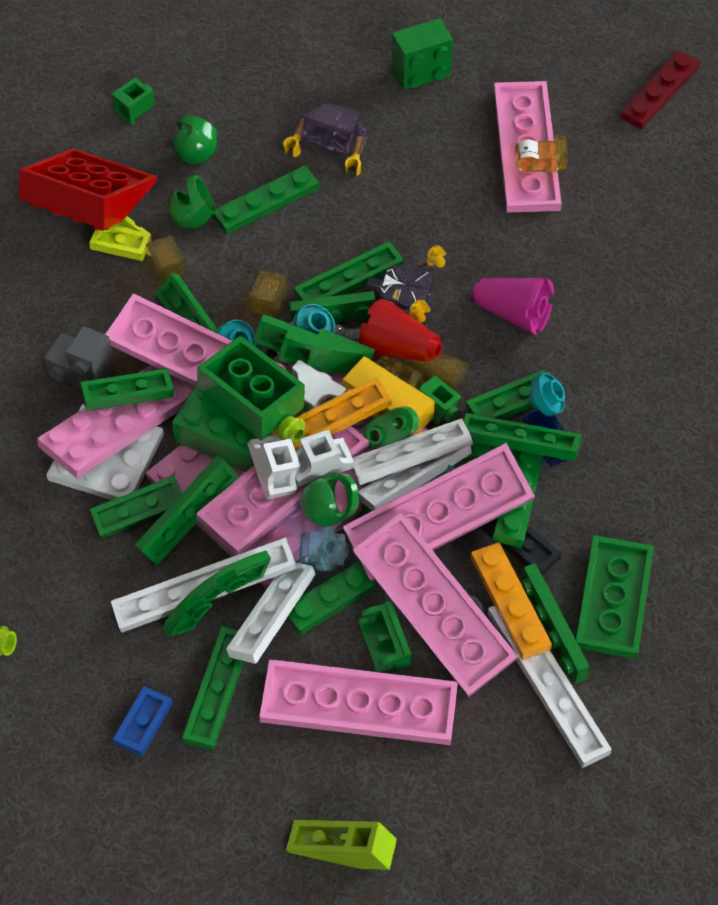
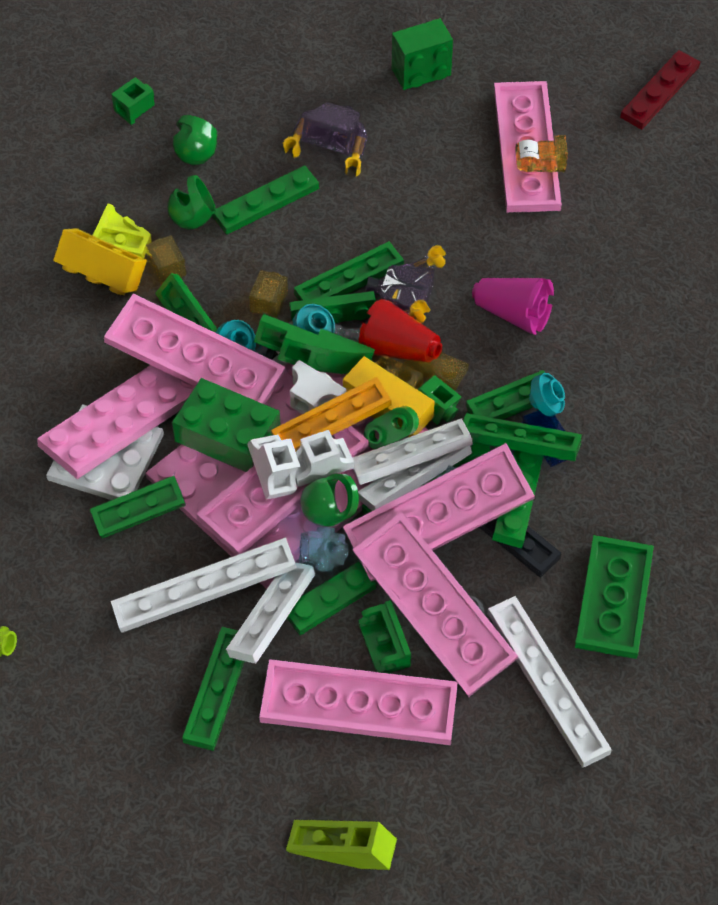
(80, 358): dark grey brick -> none
(84, 187): red slope -> none
(99, 261): none -> yellow brick
(127, 389): green plate -> none
(142, 721): blue plate -> none
(182, 513): green plate -> none
(198, 601): green tile -> none
(250, 387): green brick -> none
(292, 429): lime plate -> none
(511, 601): light orange plate -> none
(558, 631): green plate -> none

